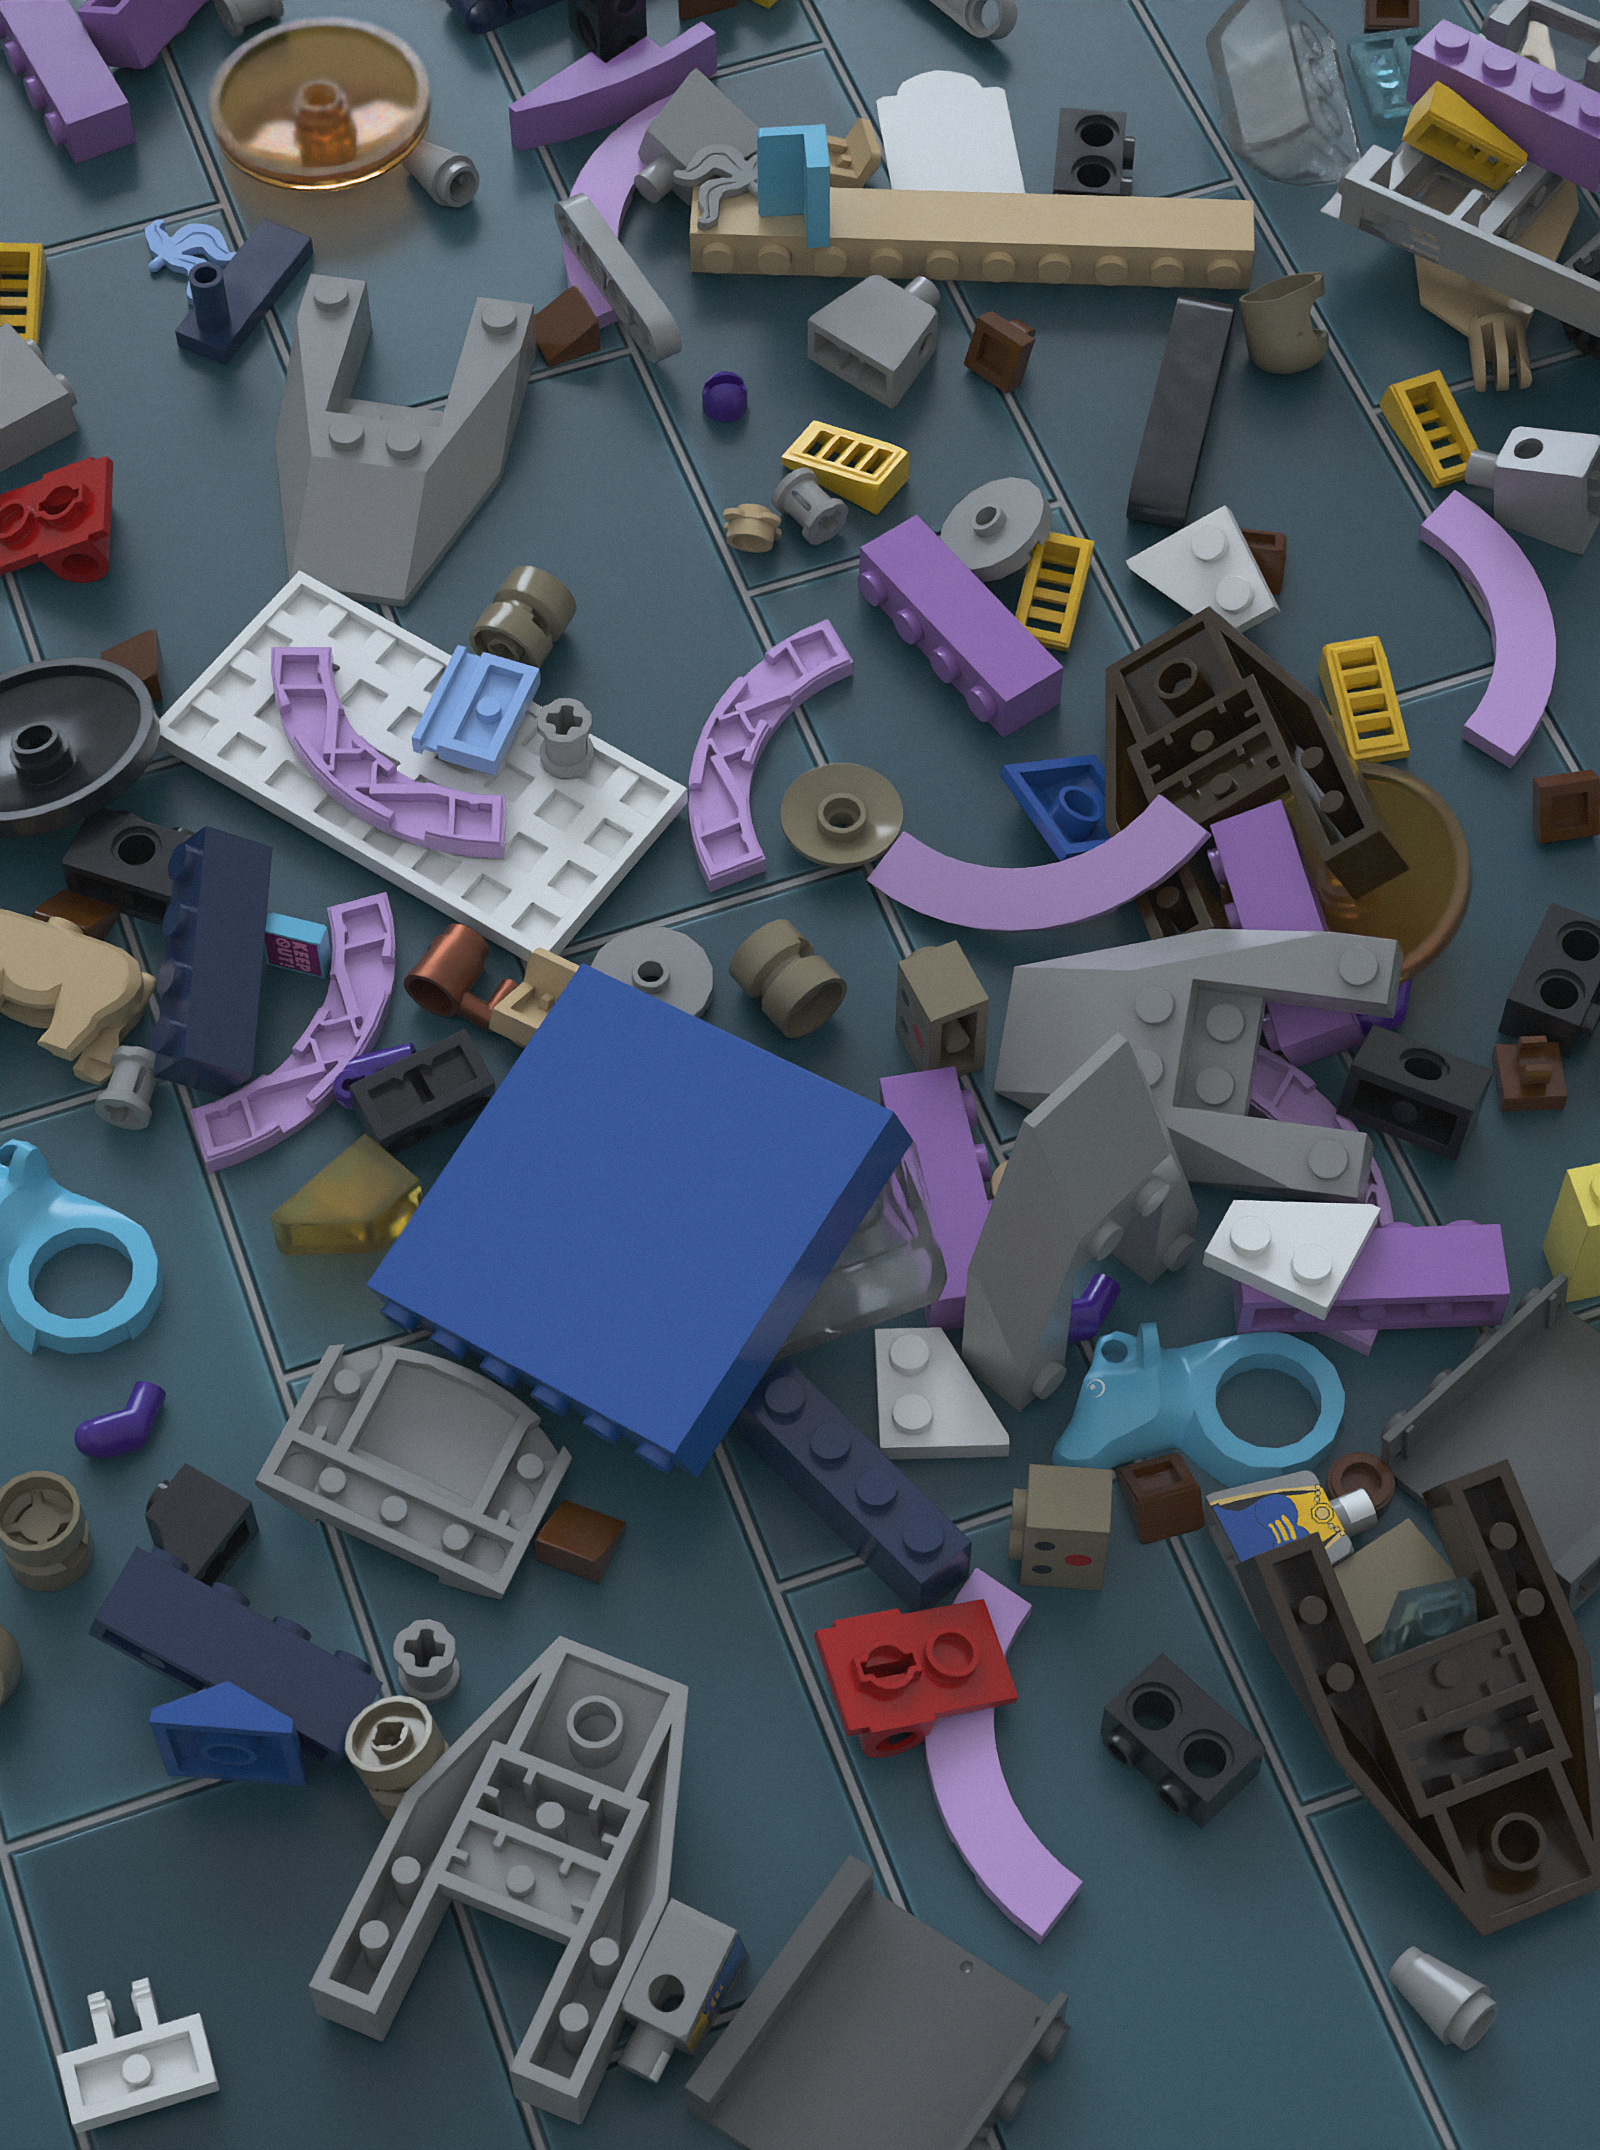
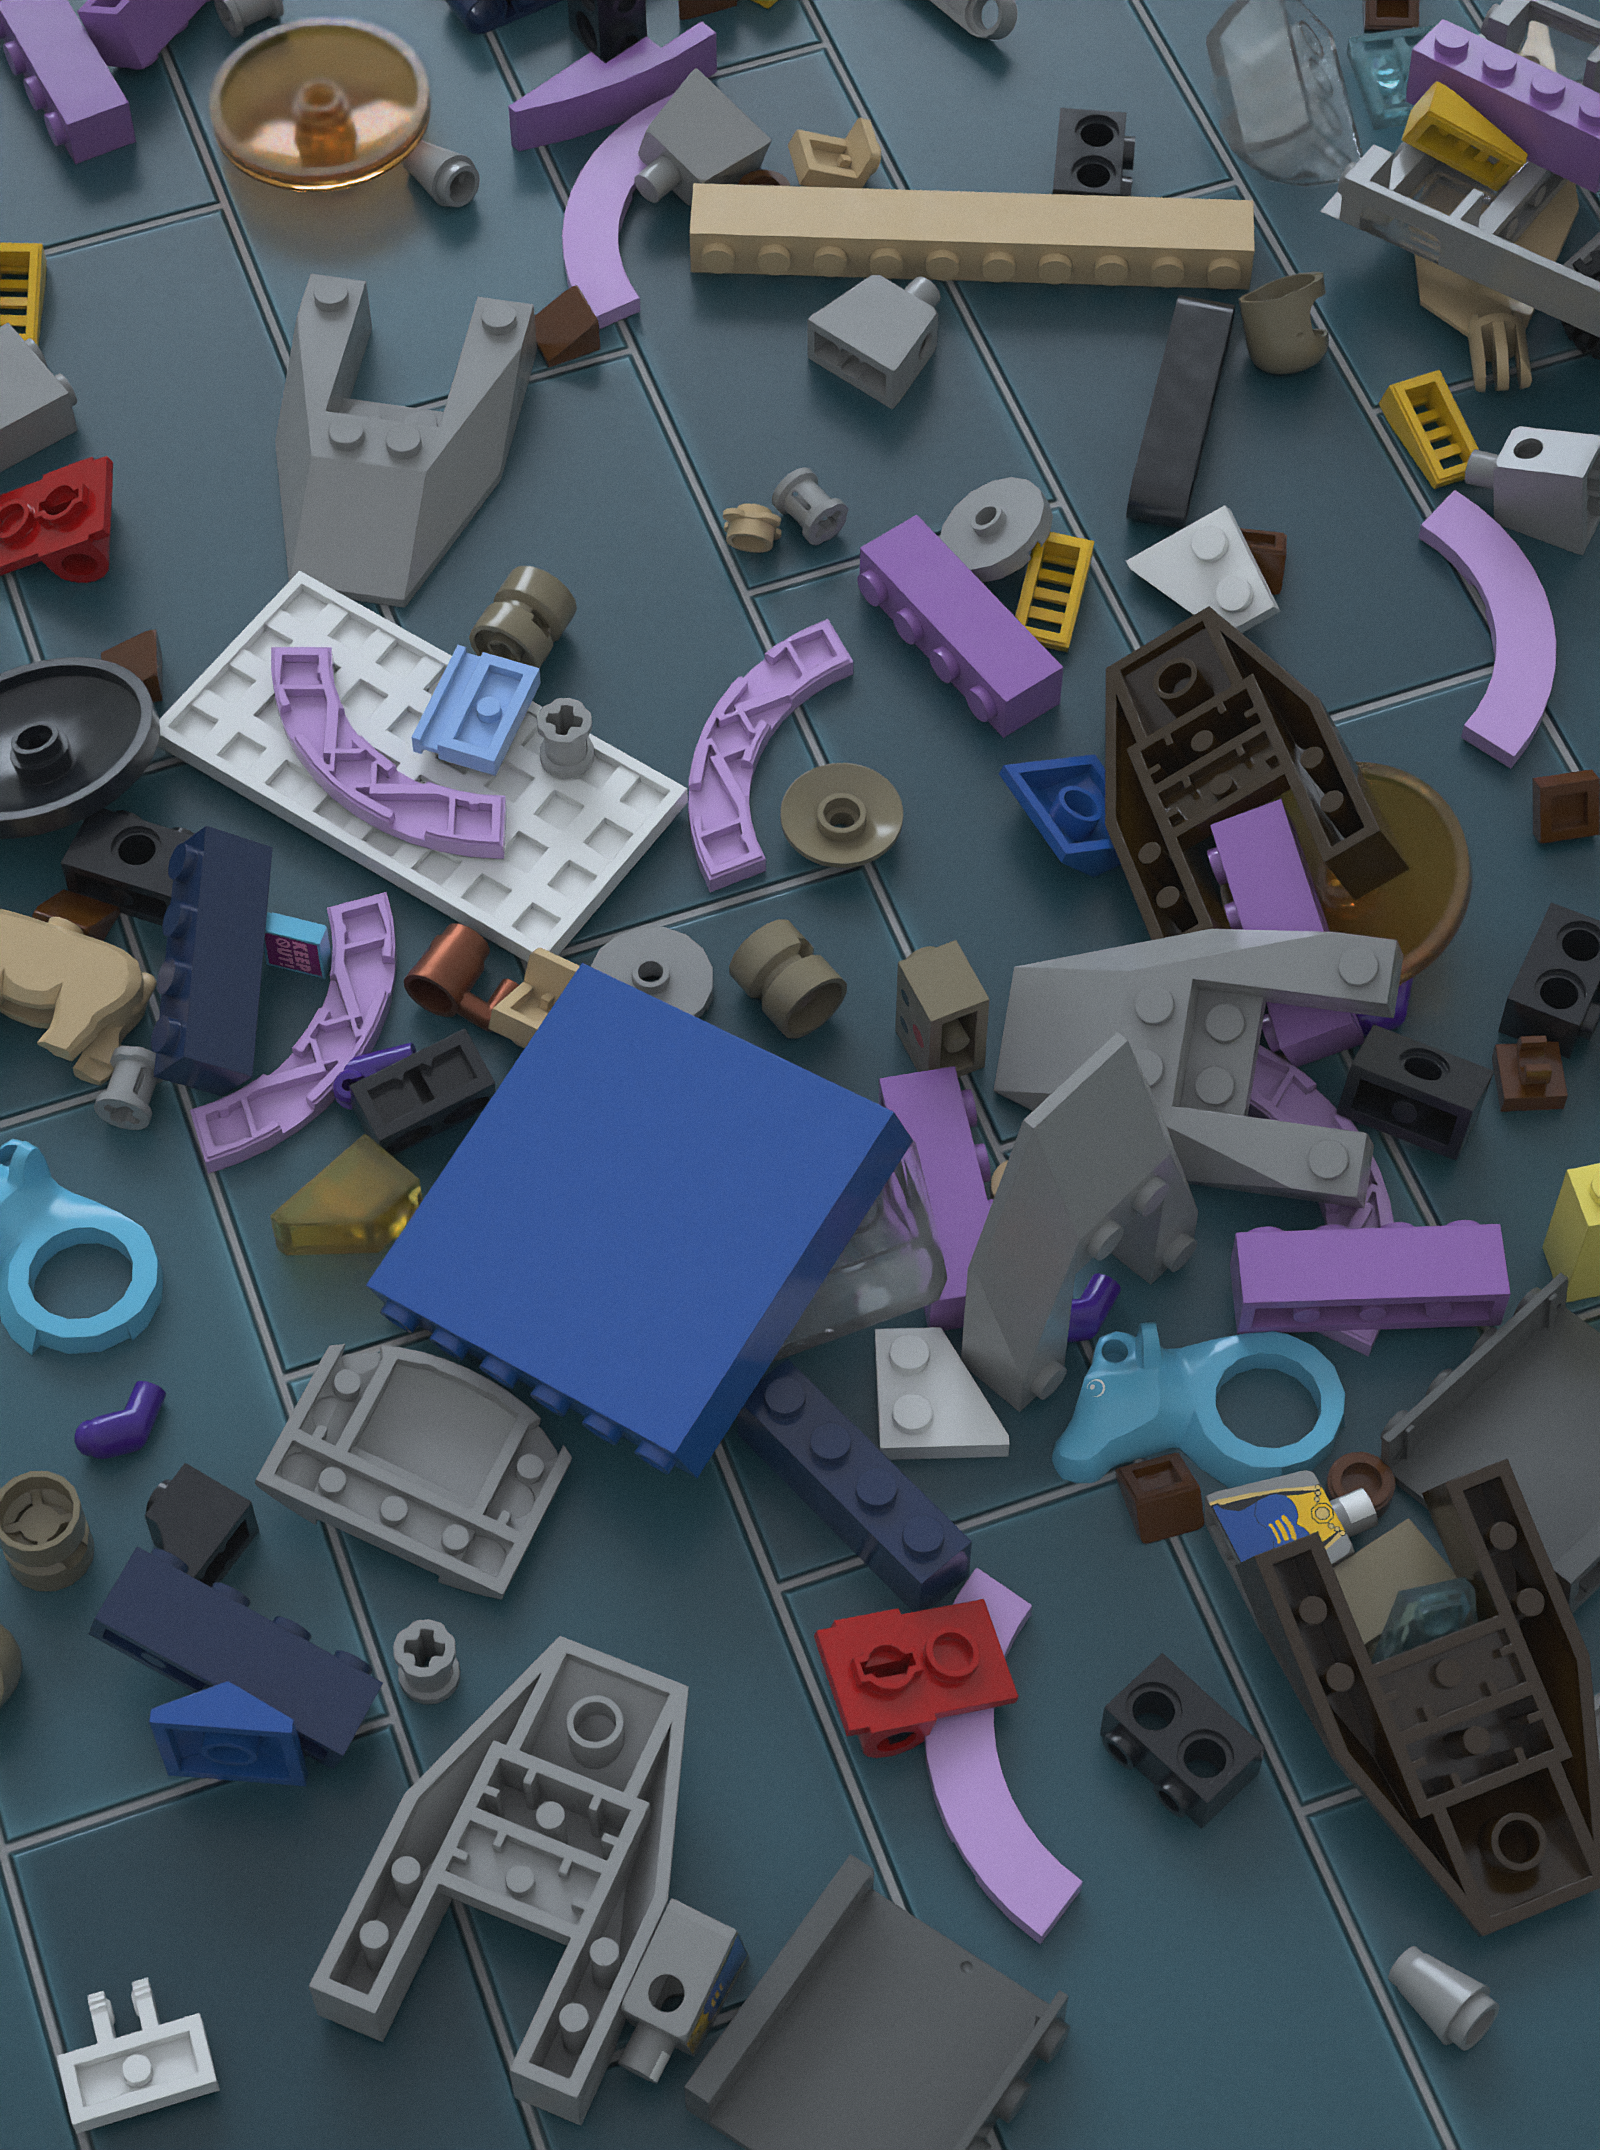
(178, 251): light blue piece -> none
(238, 297): dark blue piece -> none
(393, 1748): dark tan wheel -> none
(579, 1540): reddish brown slope -> none
(618, 278): light grey beam -> none
(722, 161): light grey piece -> none
(724, 397): dark purple hinge -> none
(796, 177): medium azure panel -> none
(865, 489): yellow slope -> none
(949, 136): white sticker -> none
(1000, 350): reddish brown tile -> none
(1046, 894): lavender tile -> none
(1062, 1526): dark tan brick -> none
(1292, 1248): white wing -> none
(1358, 665): yellow slope -> none

